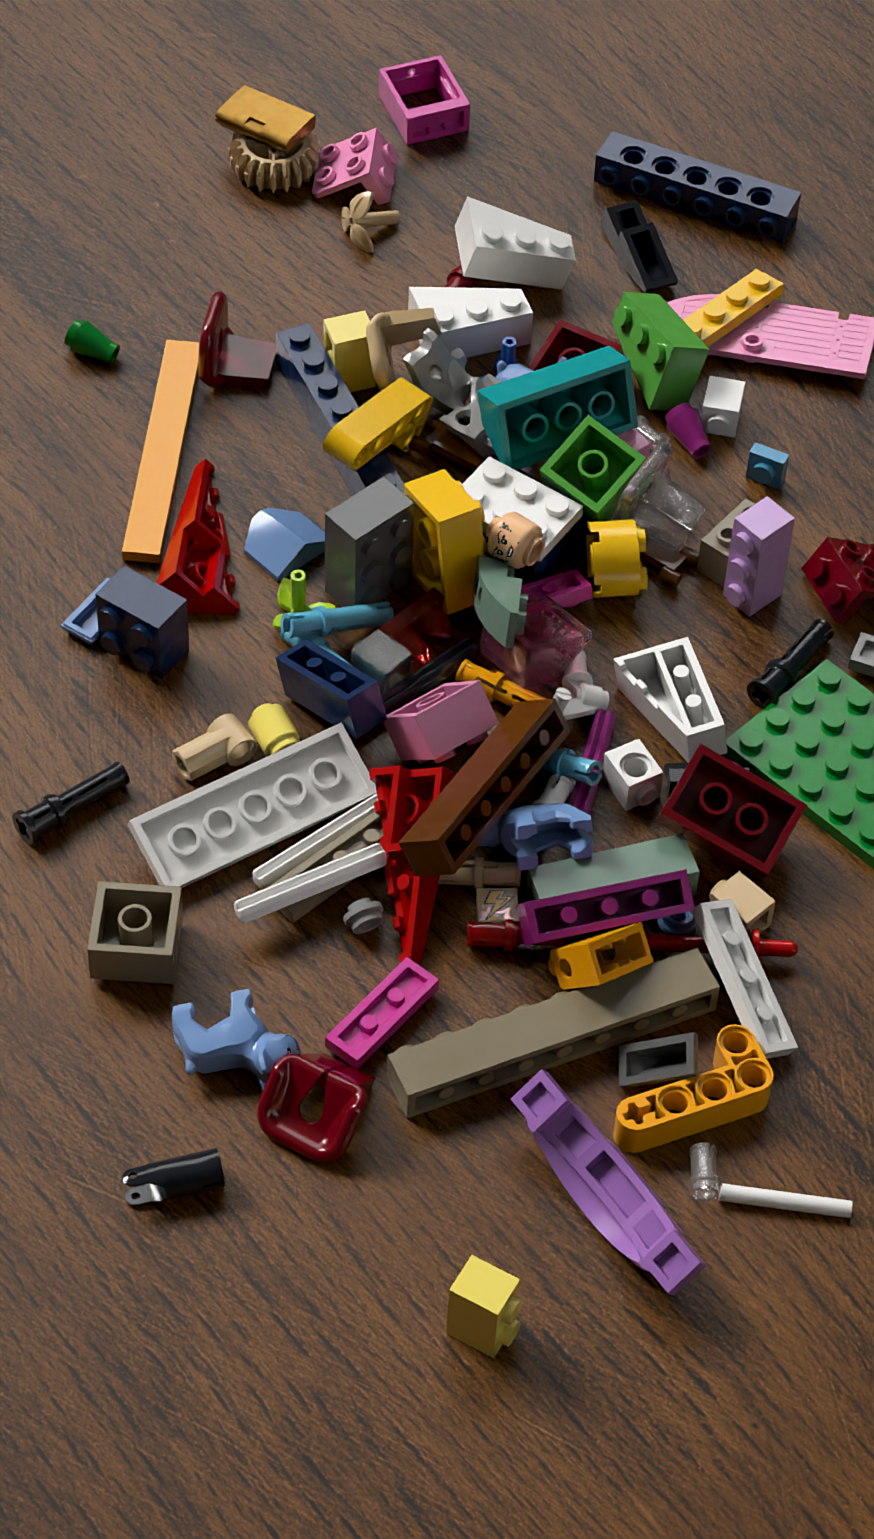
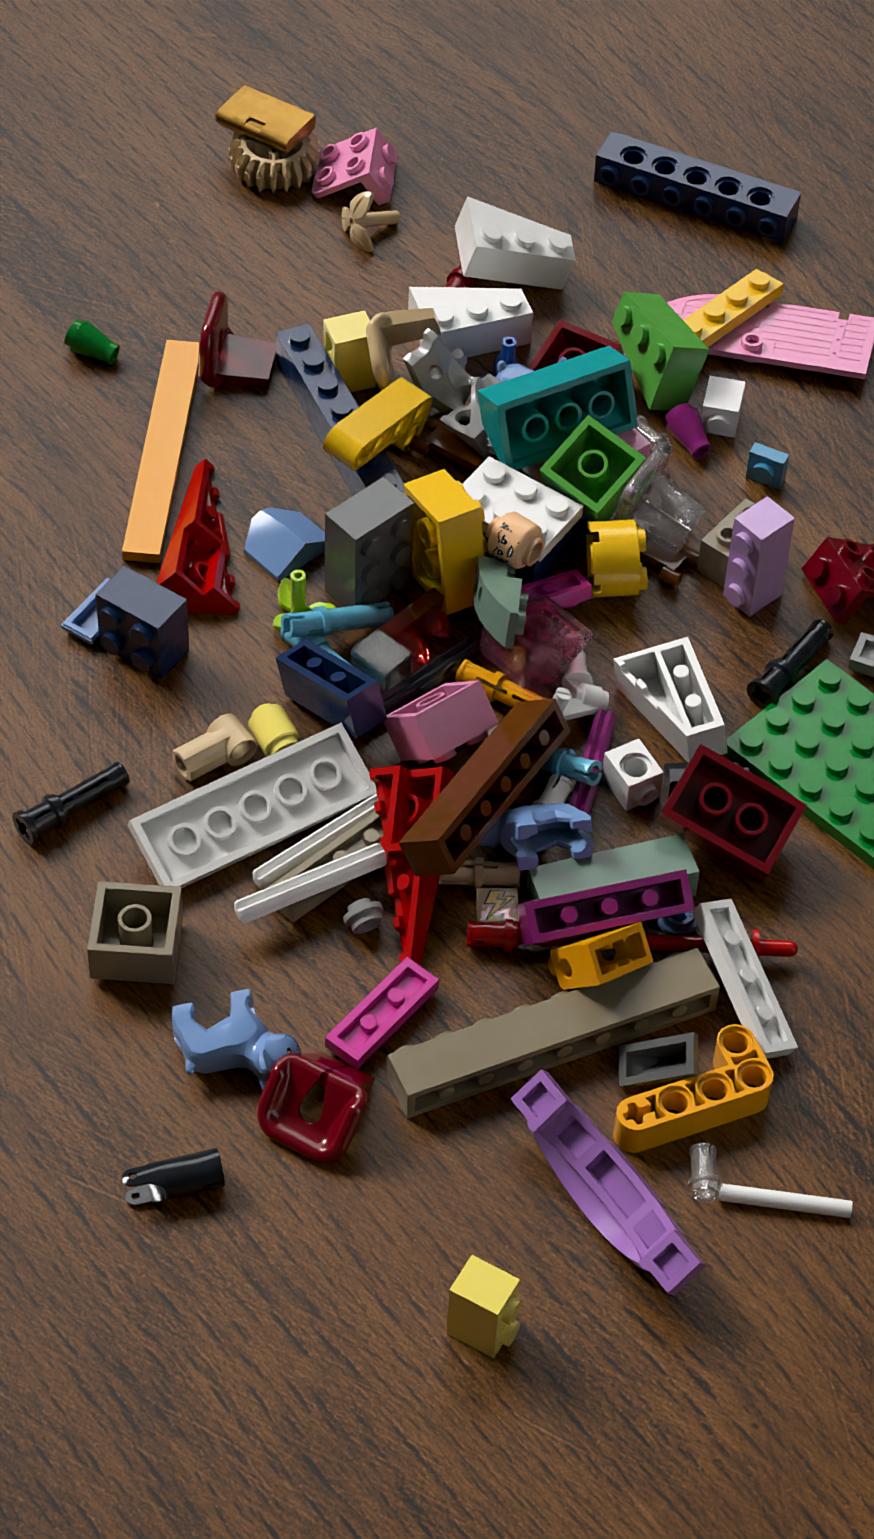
(430, 120): dark pink window -> none
(638, 246): black slope -> none
(750, 901): tan brick -> none

